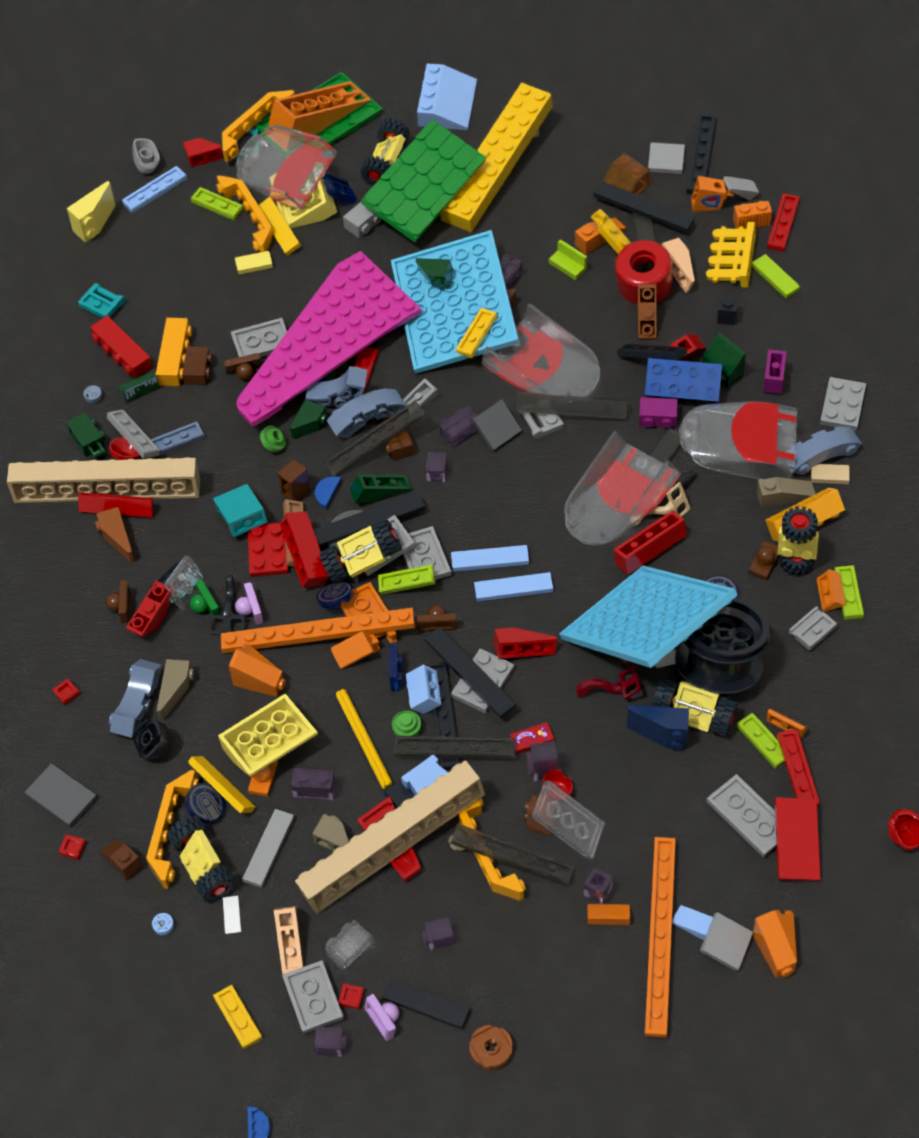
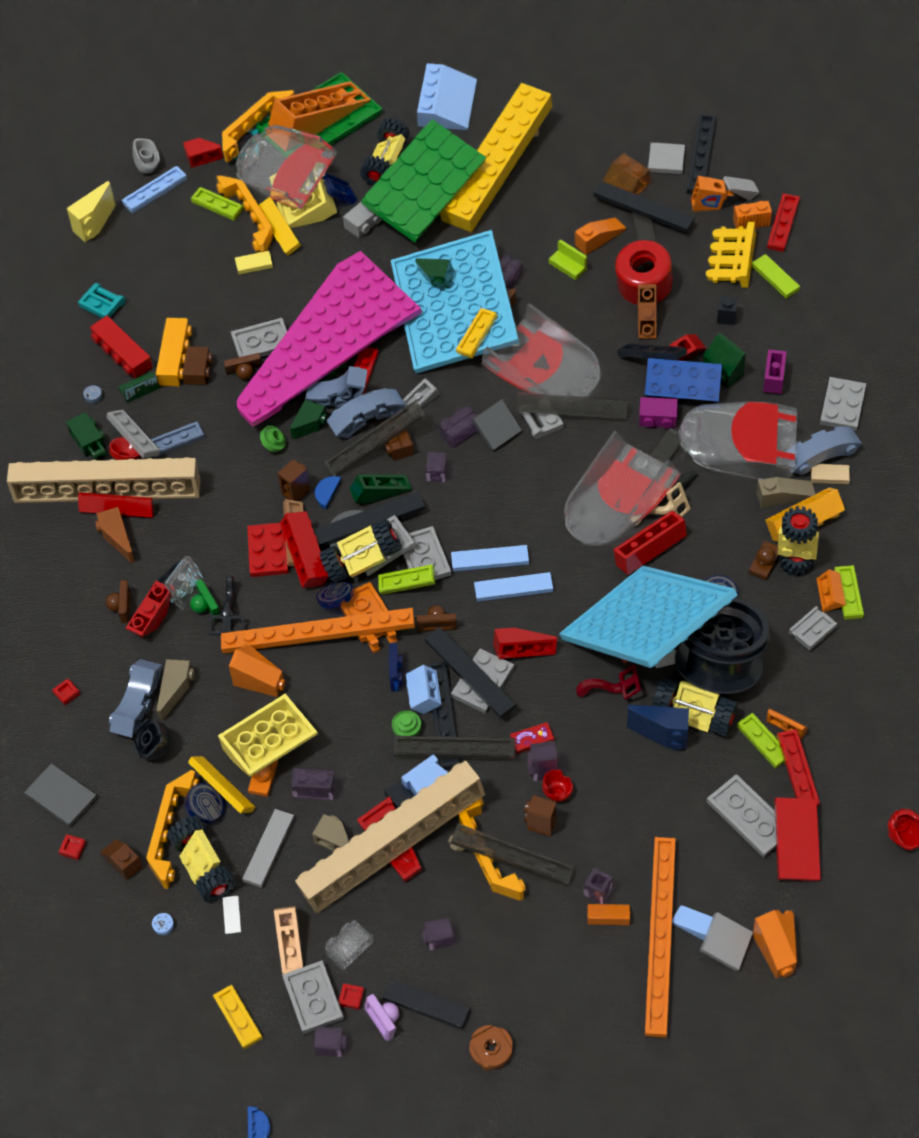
(240, 510): teal panel -> none
(249, 604): lavender tile -> none
(352, 649): orange slope -> none
(364, 739): yellow axle -> none
(568, 819): clear tile -> none
(610, 231): yellow hinge -> none
(681, 263): light nougat slope -> none

